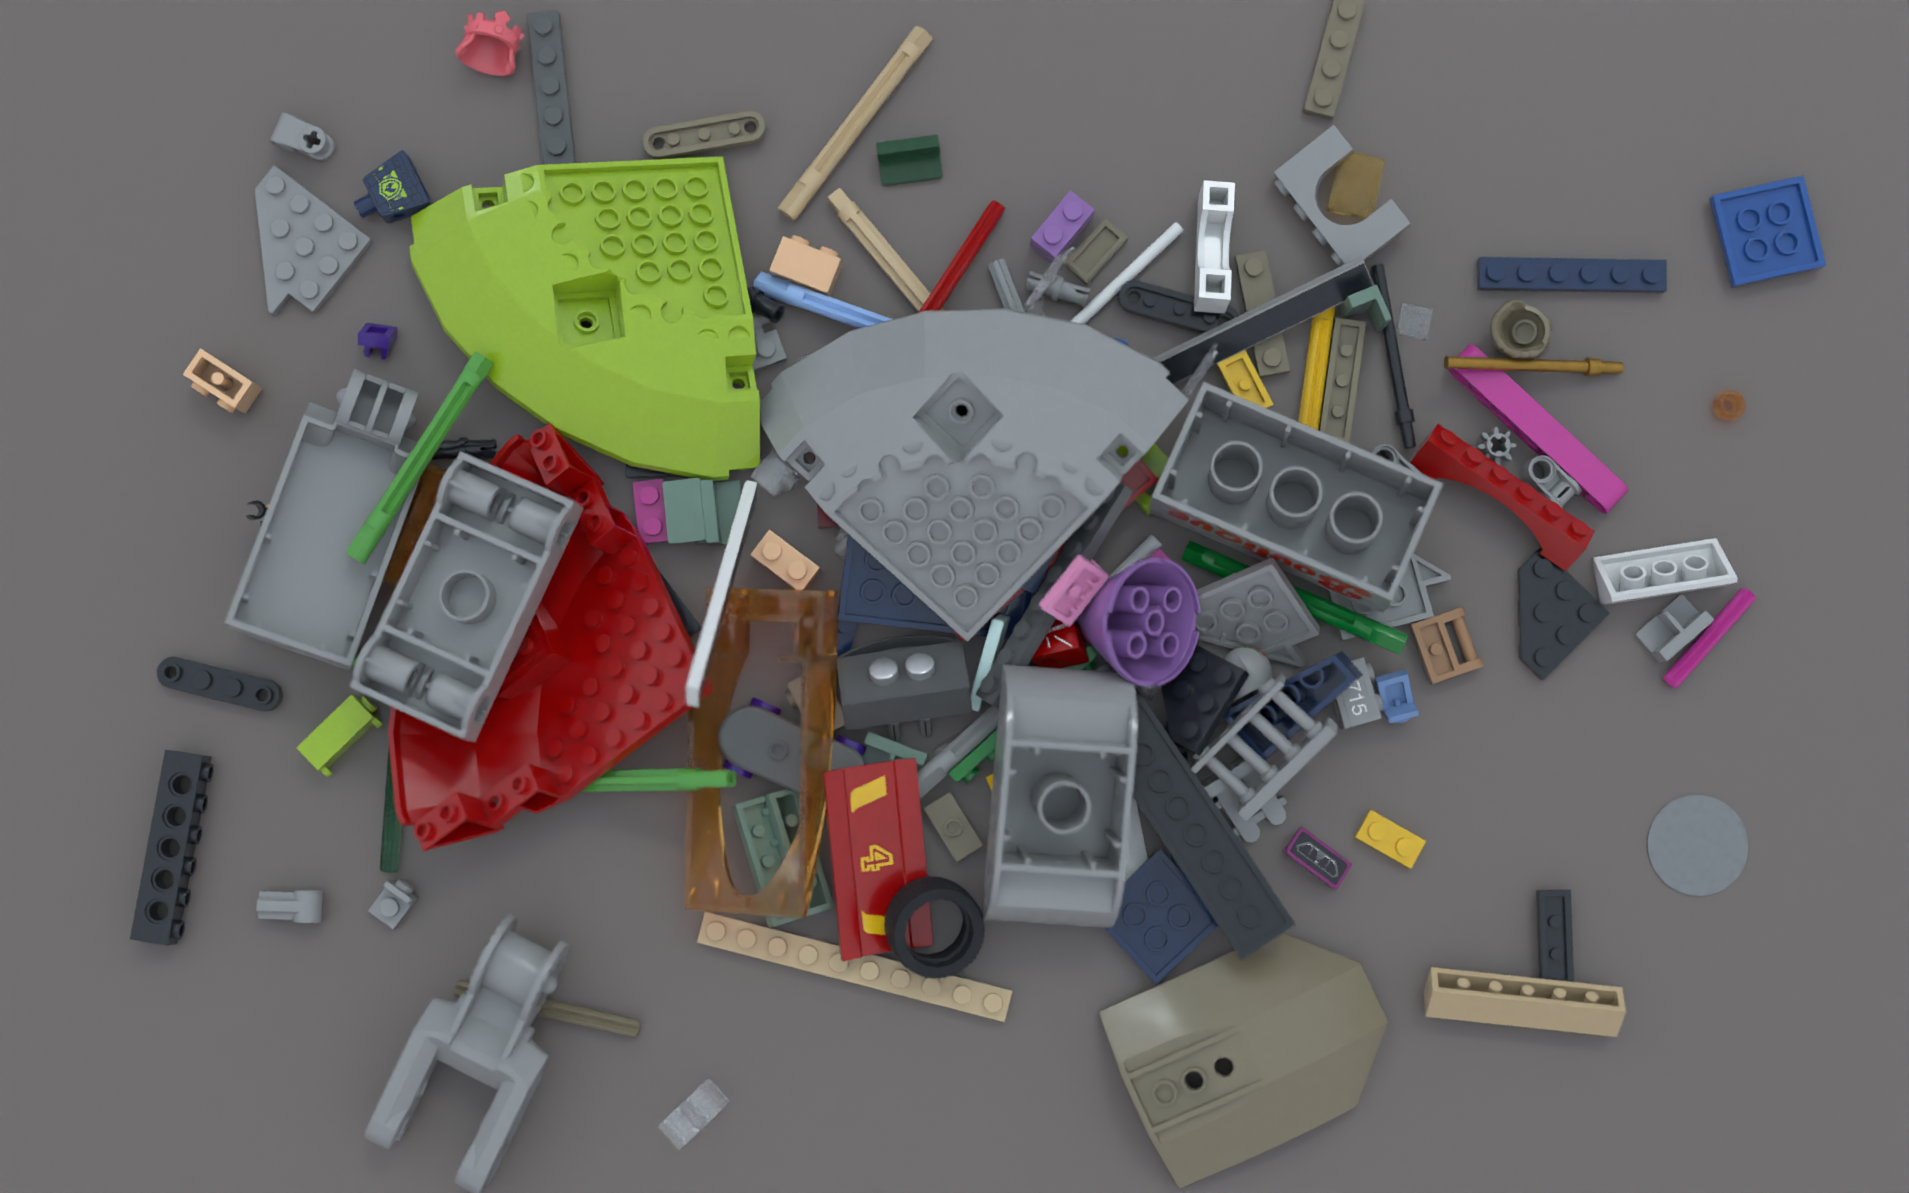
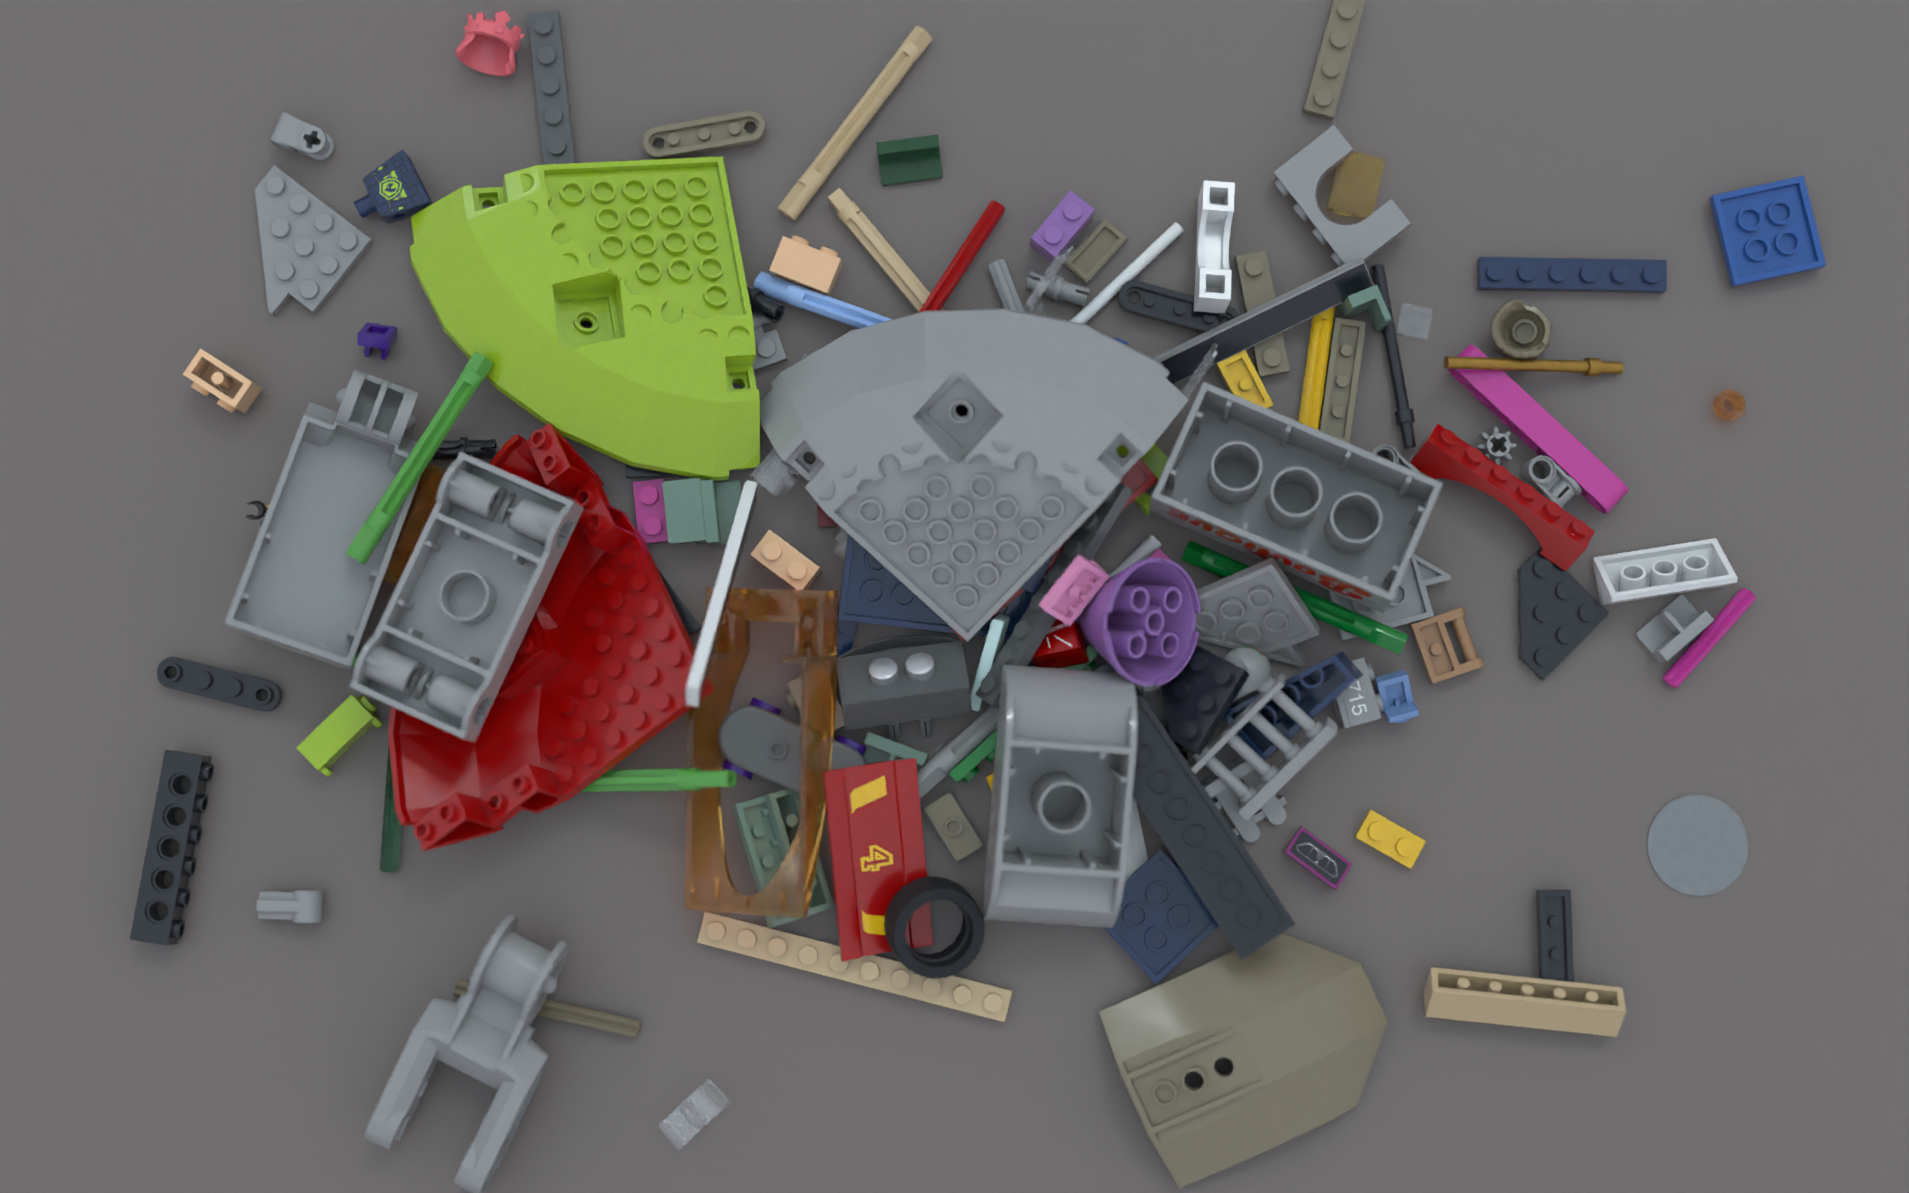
(393, 902): light grey bracket -> none

